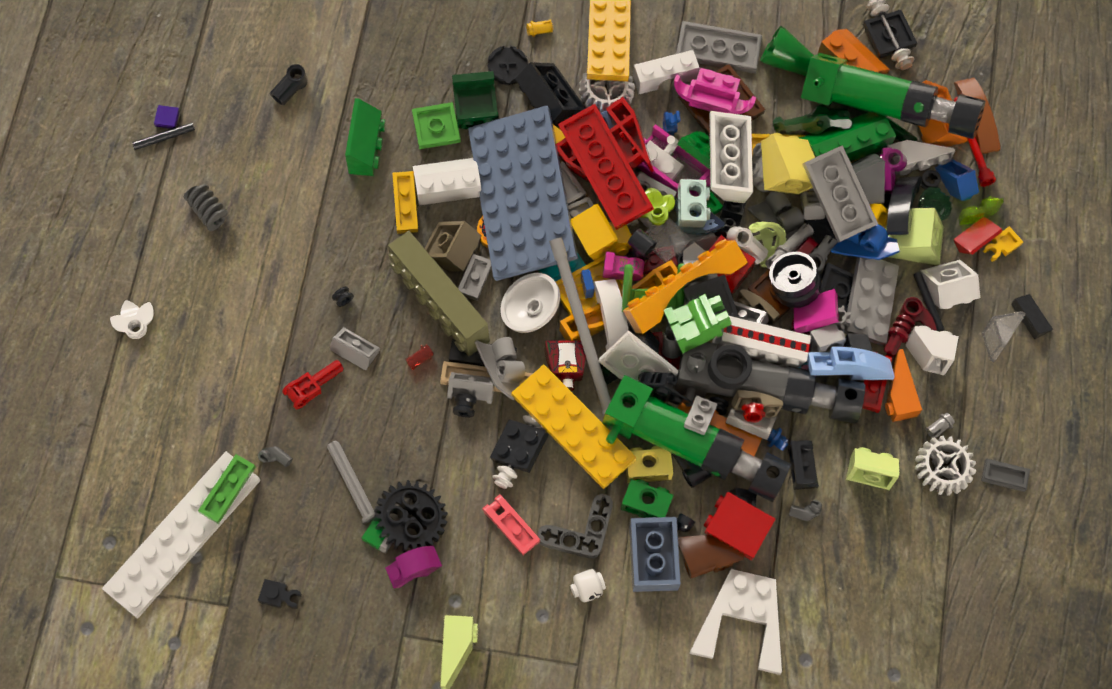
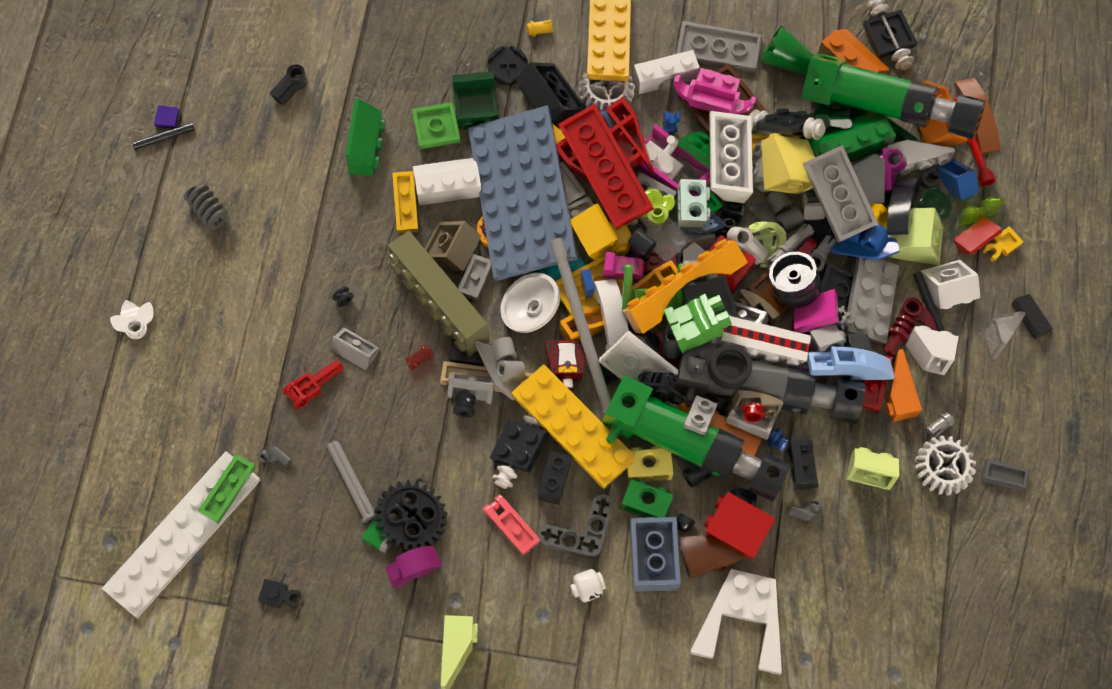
(554, 477): none -> black brick
(788, 123): none -> black plate

